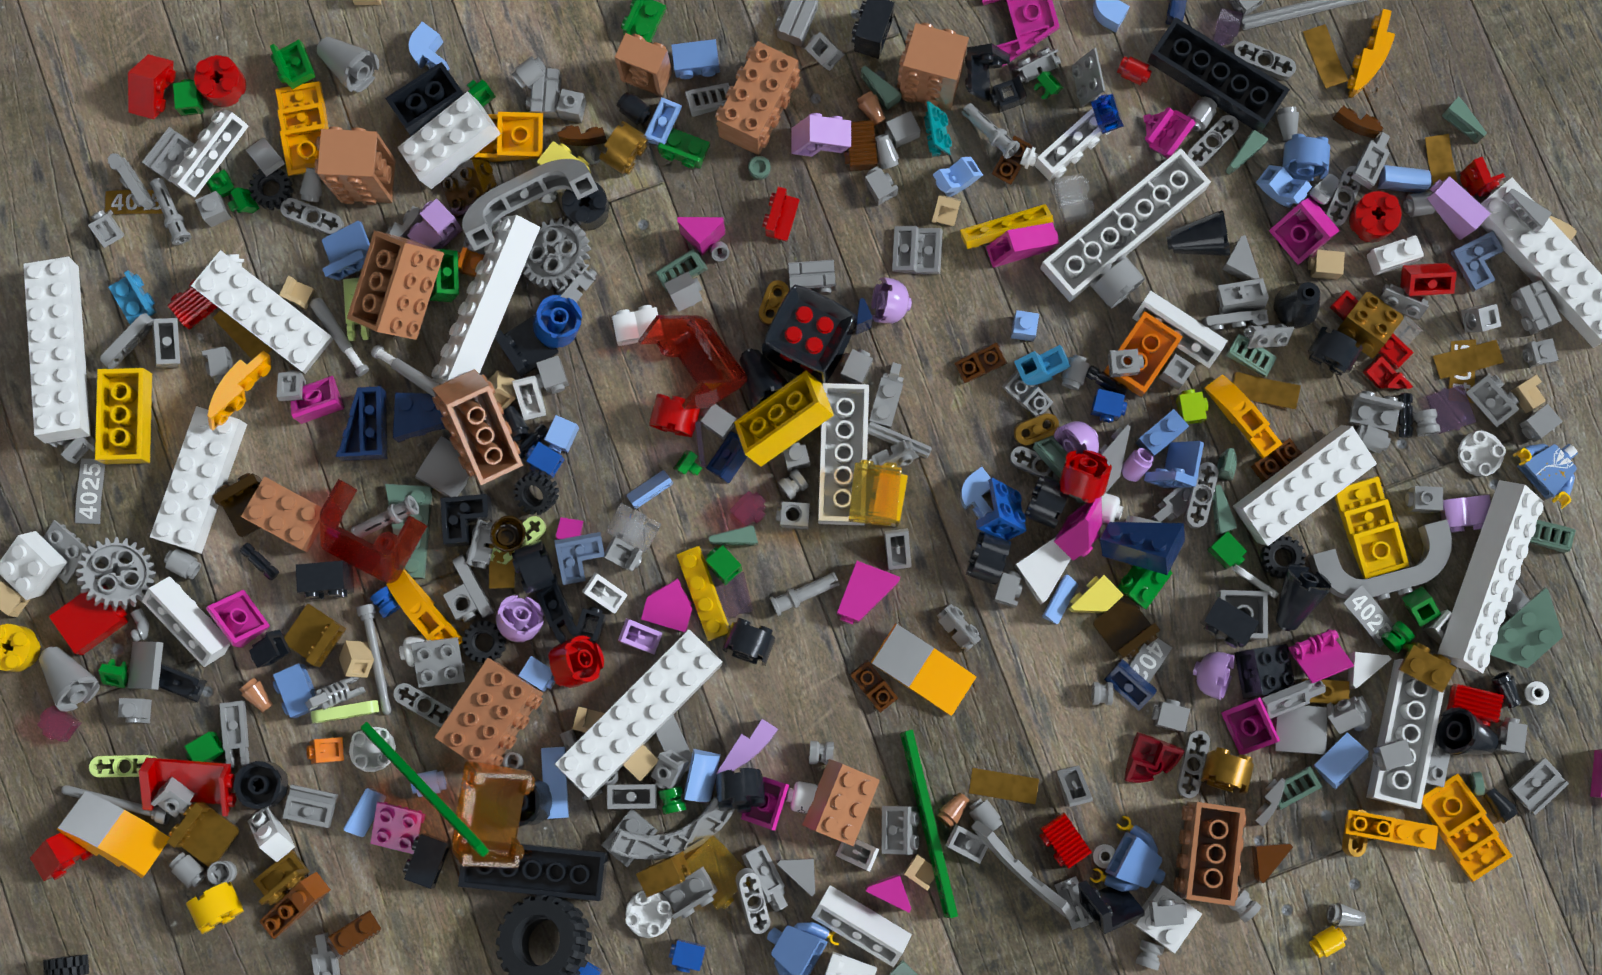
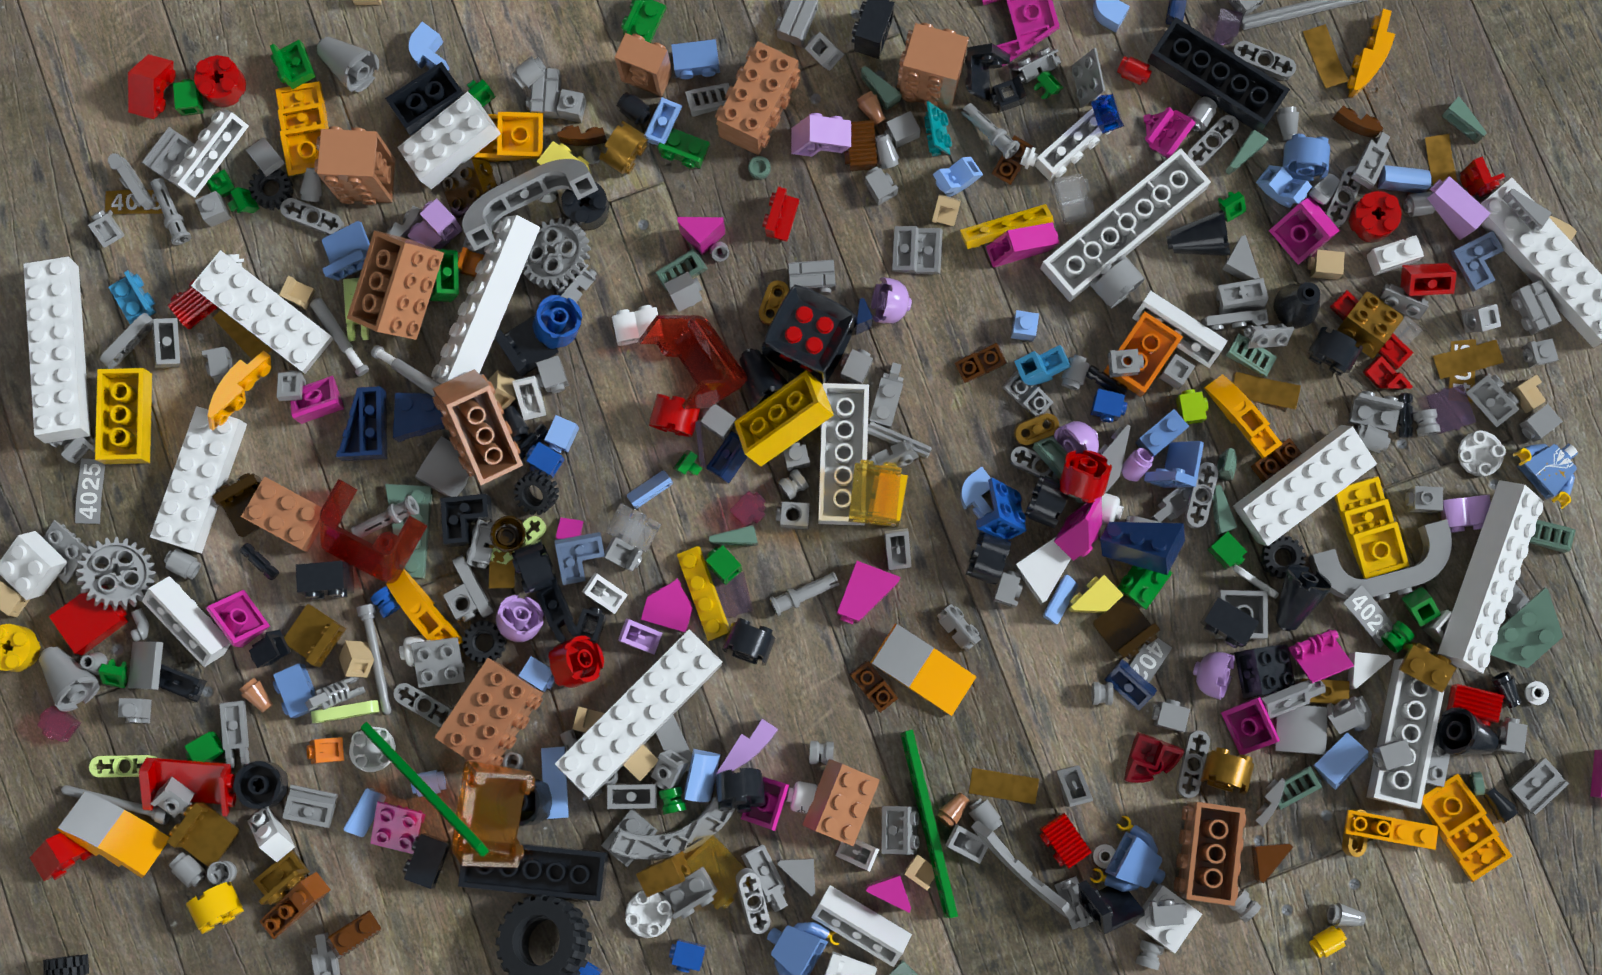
(93, 662): none -> light grey cone
(1232, 206): none -> green tile

